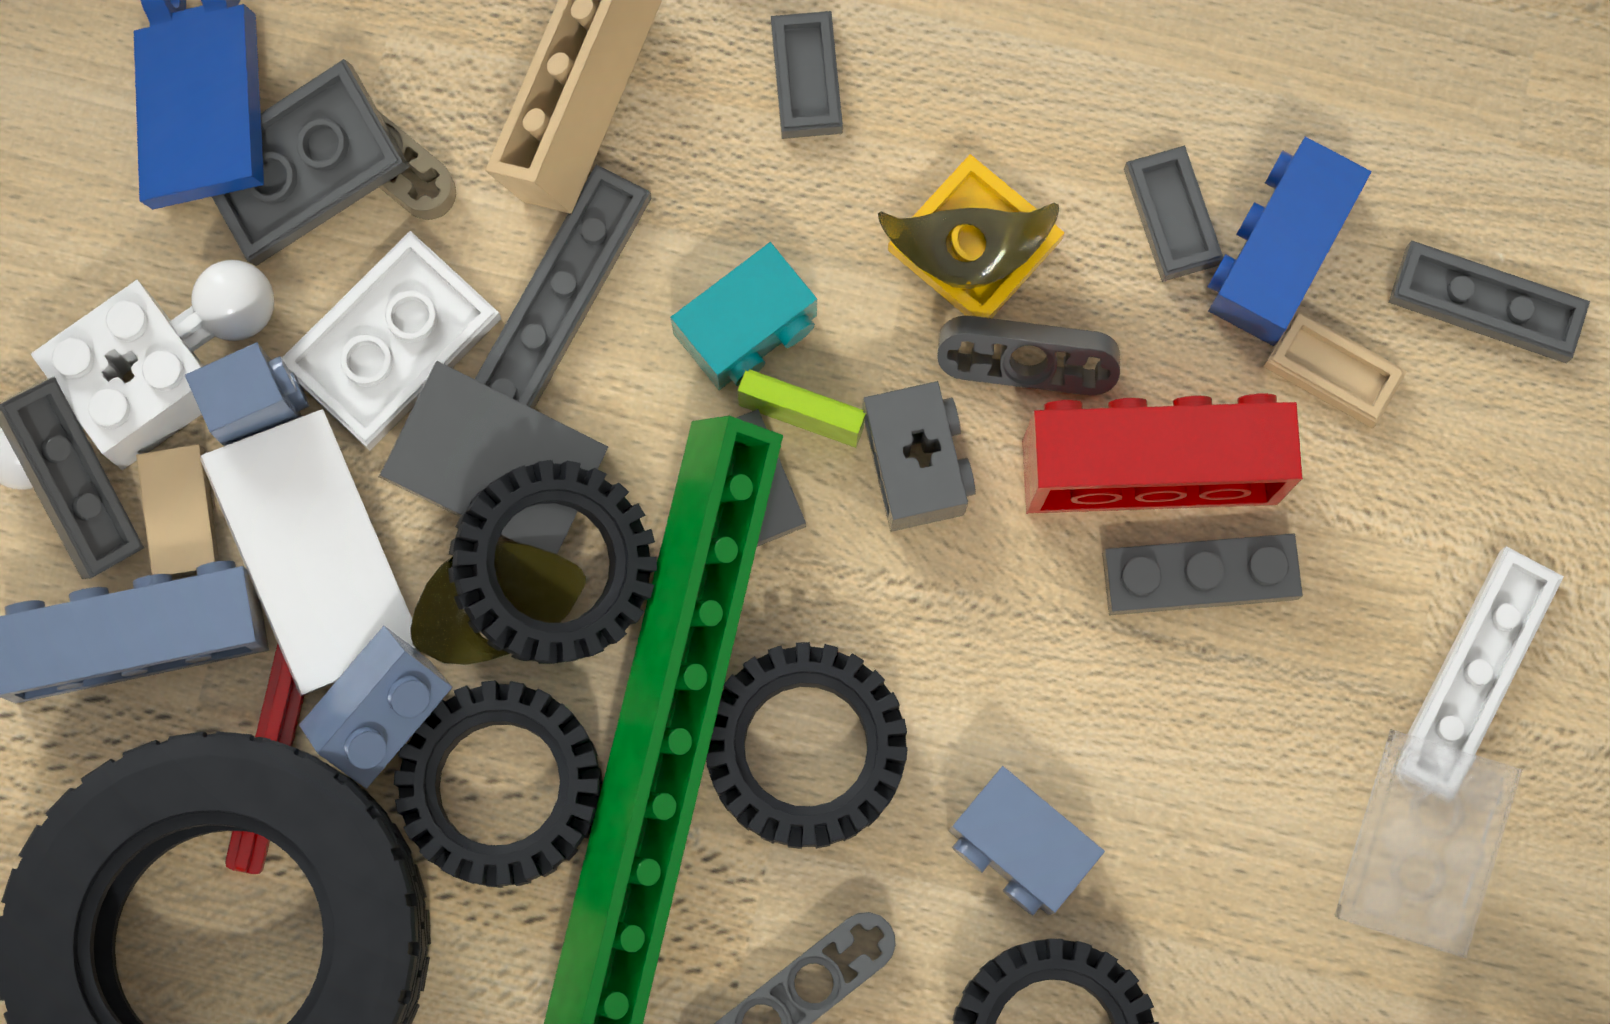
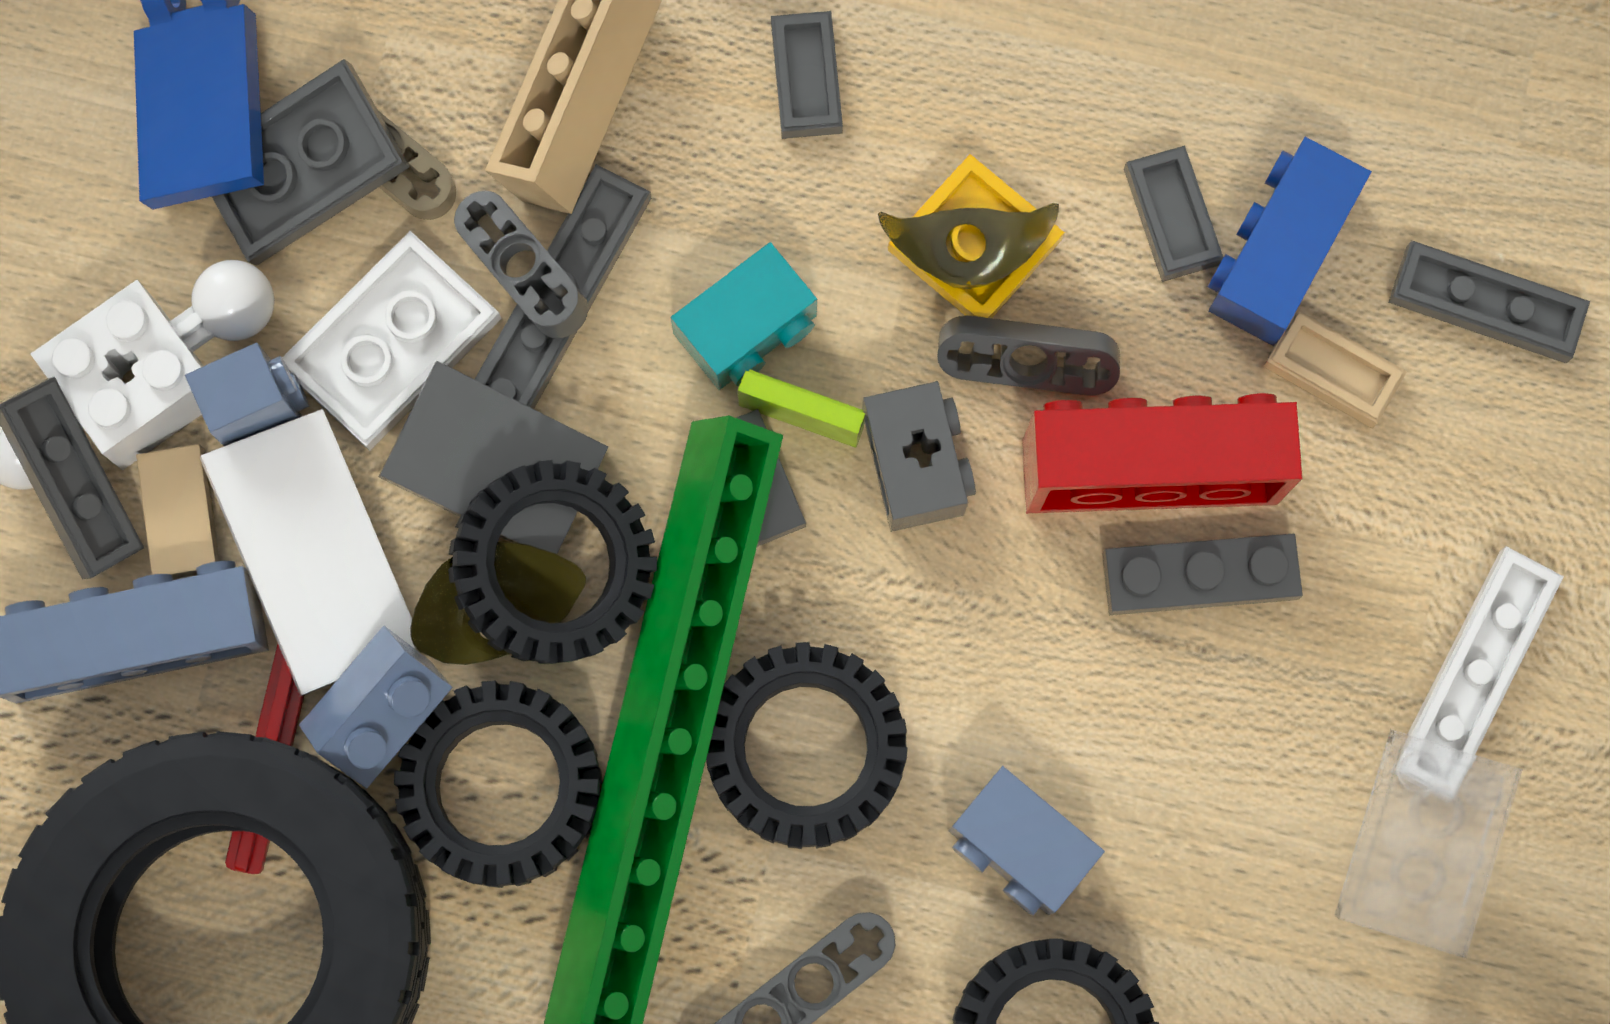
(524, 288): none -> dark grey beam

